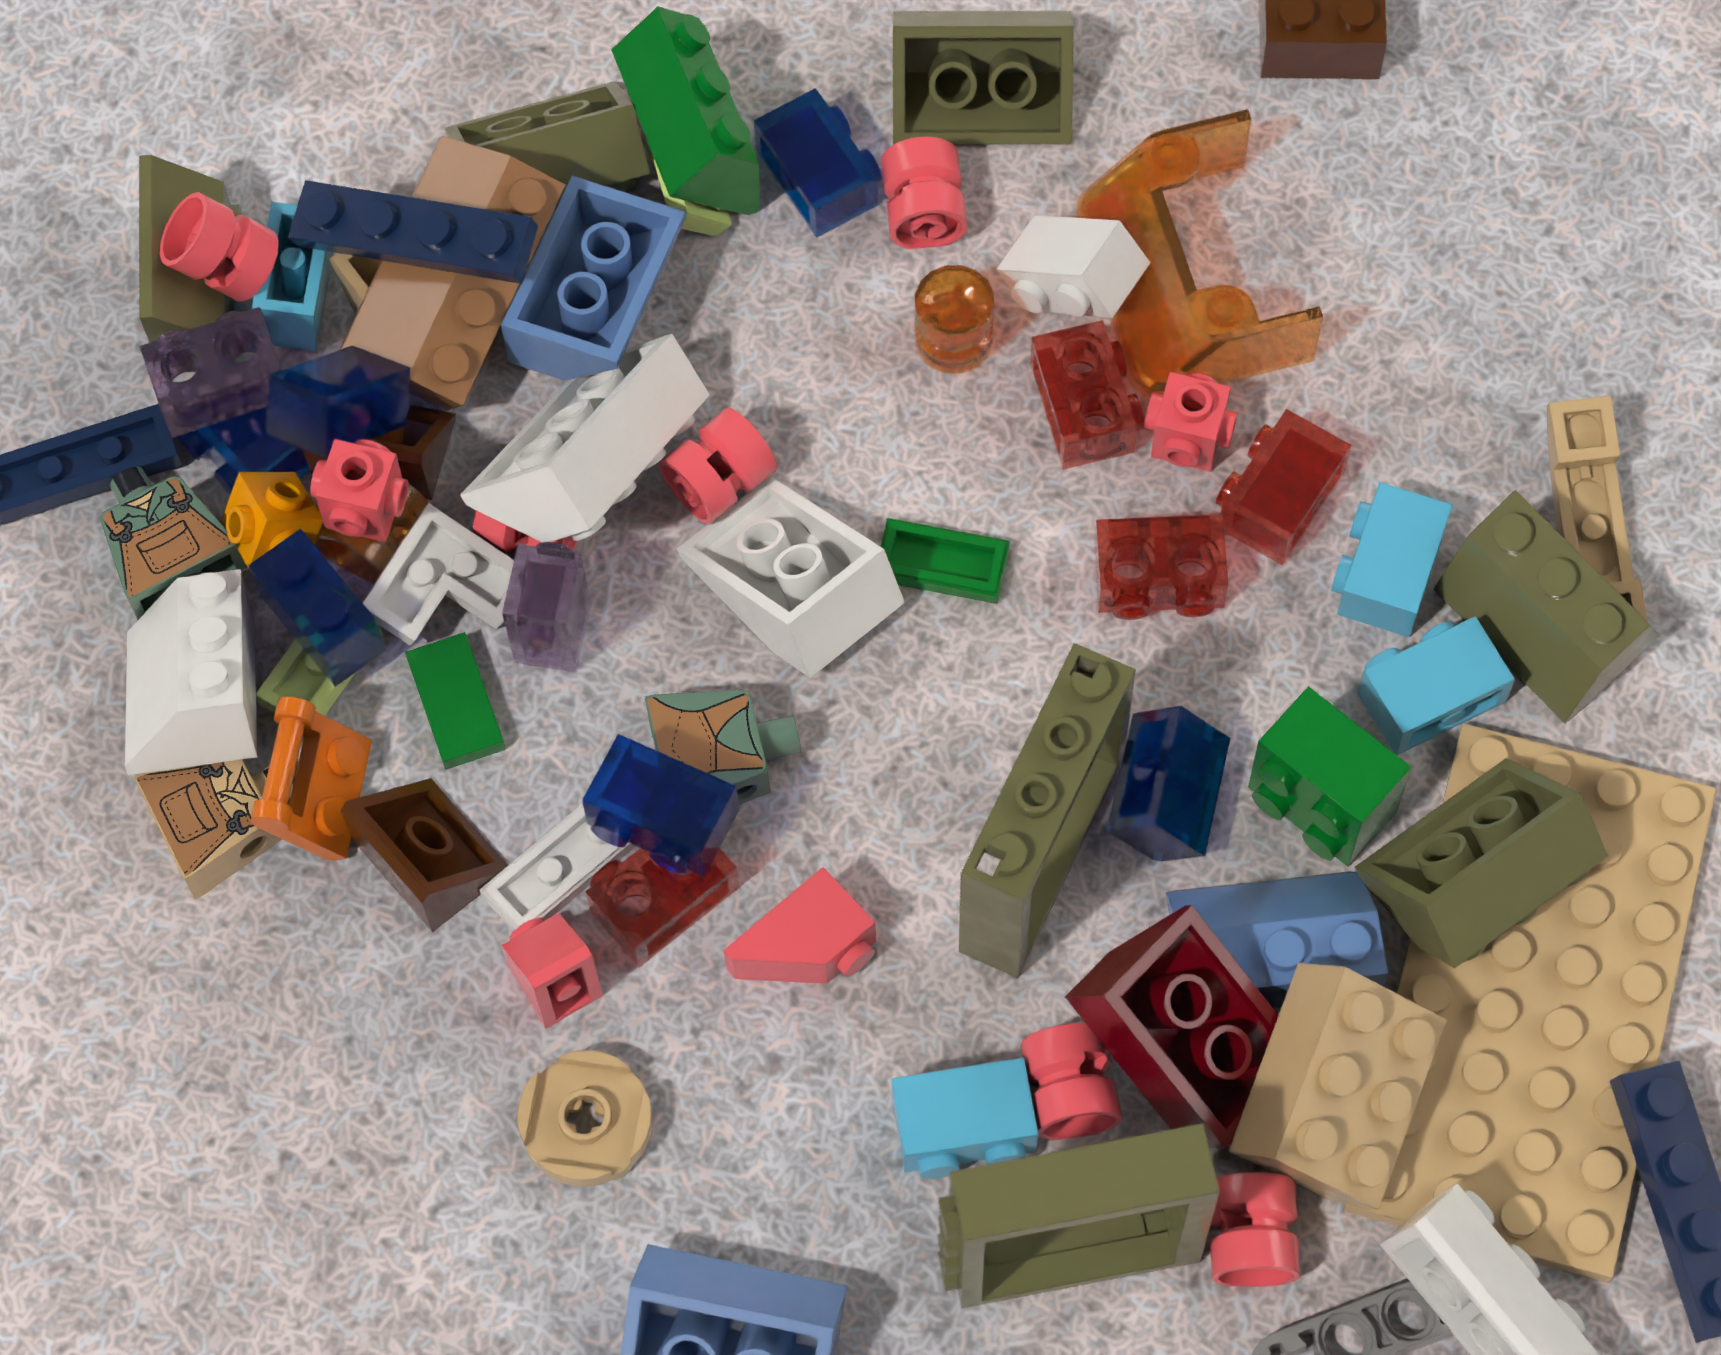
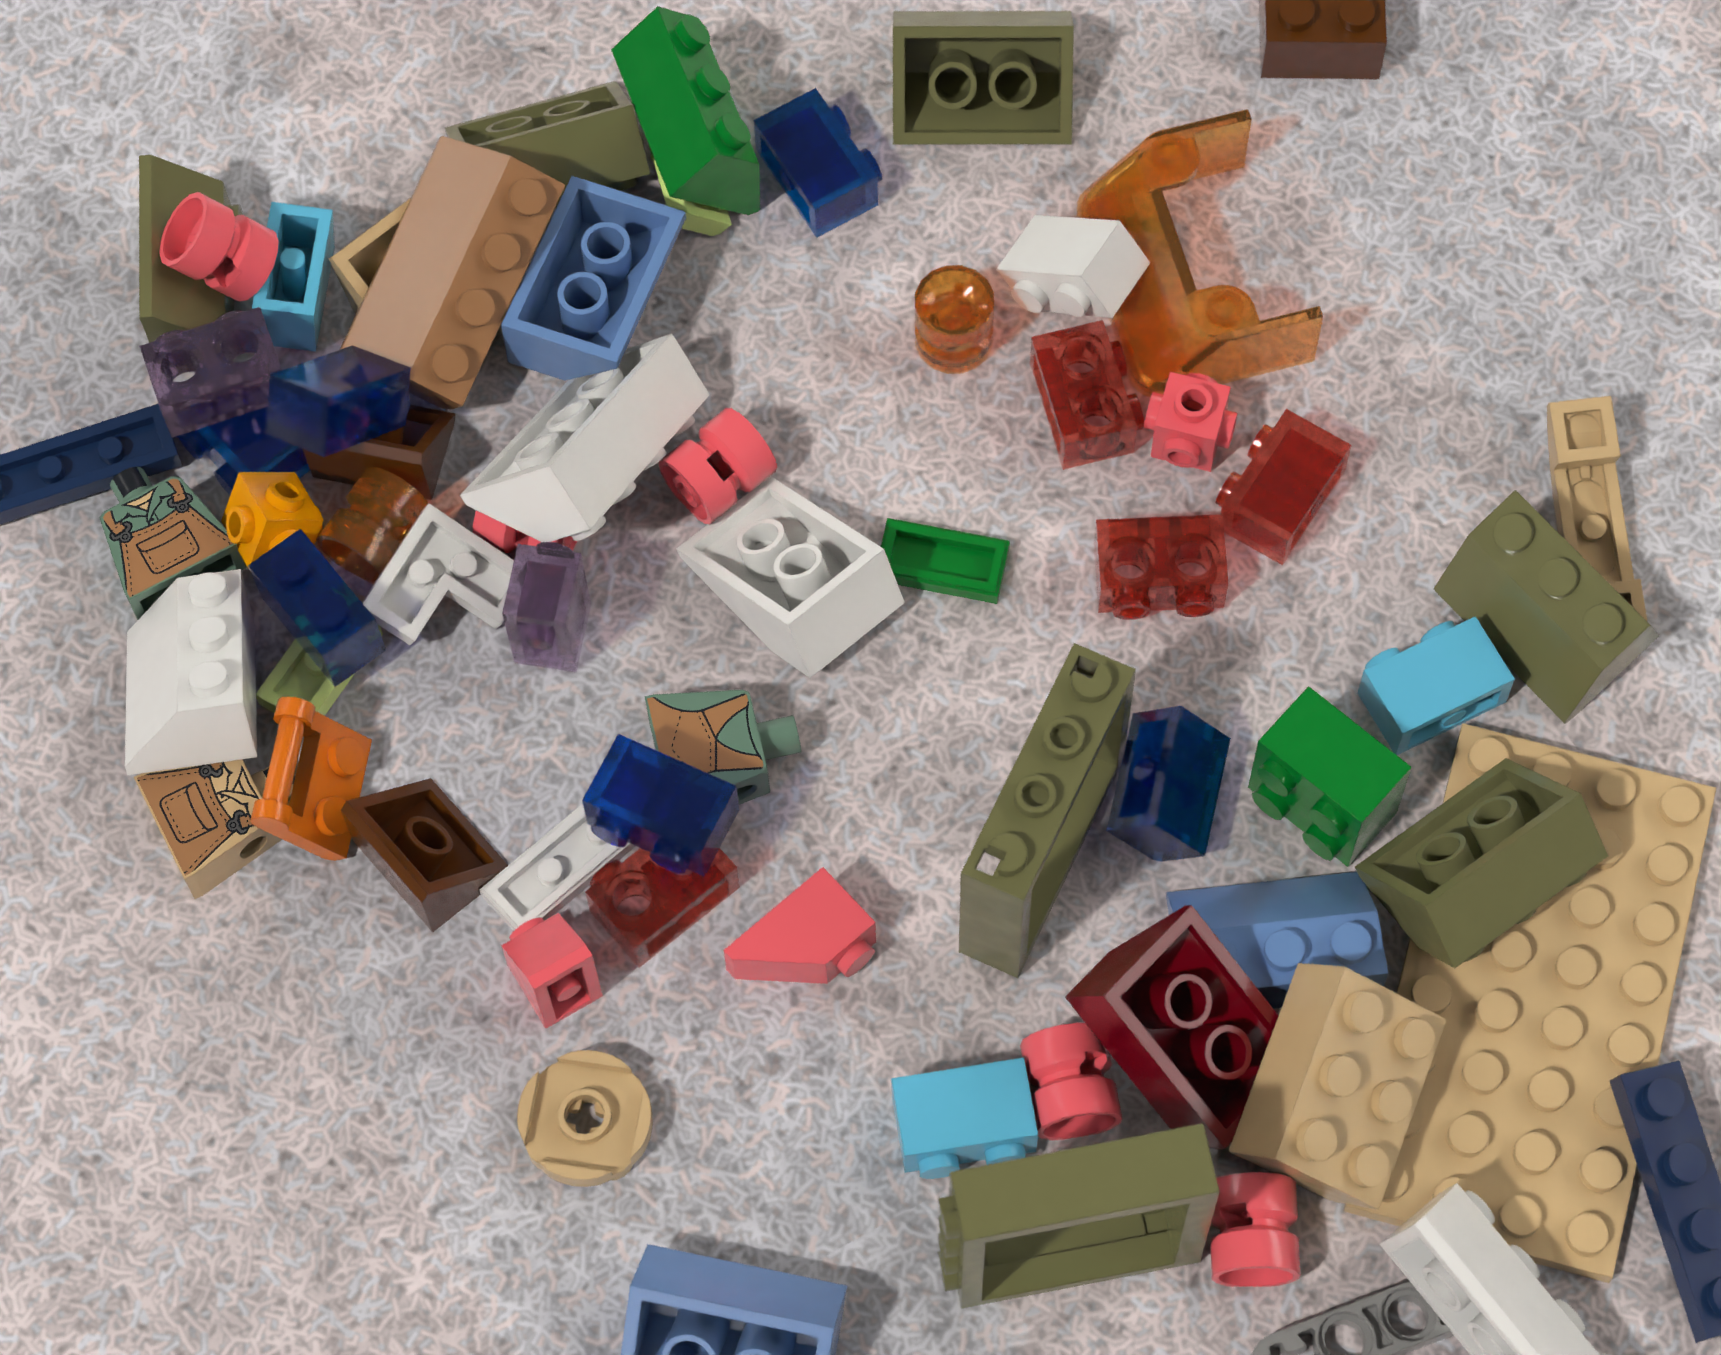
(359, 489): coral brick -> none
(413, 231): dark blue plate -> none
(455, 700): green tile -> none
(923, 193): coral wheel -> none
(1392, 560): medium azure brick -> none

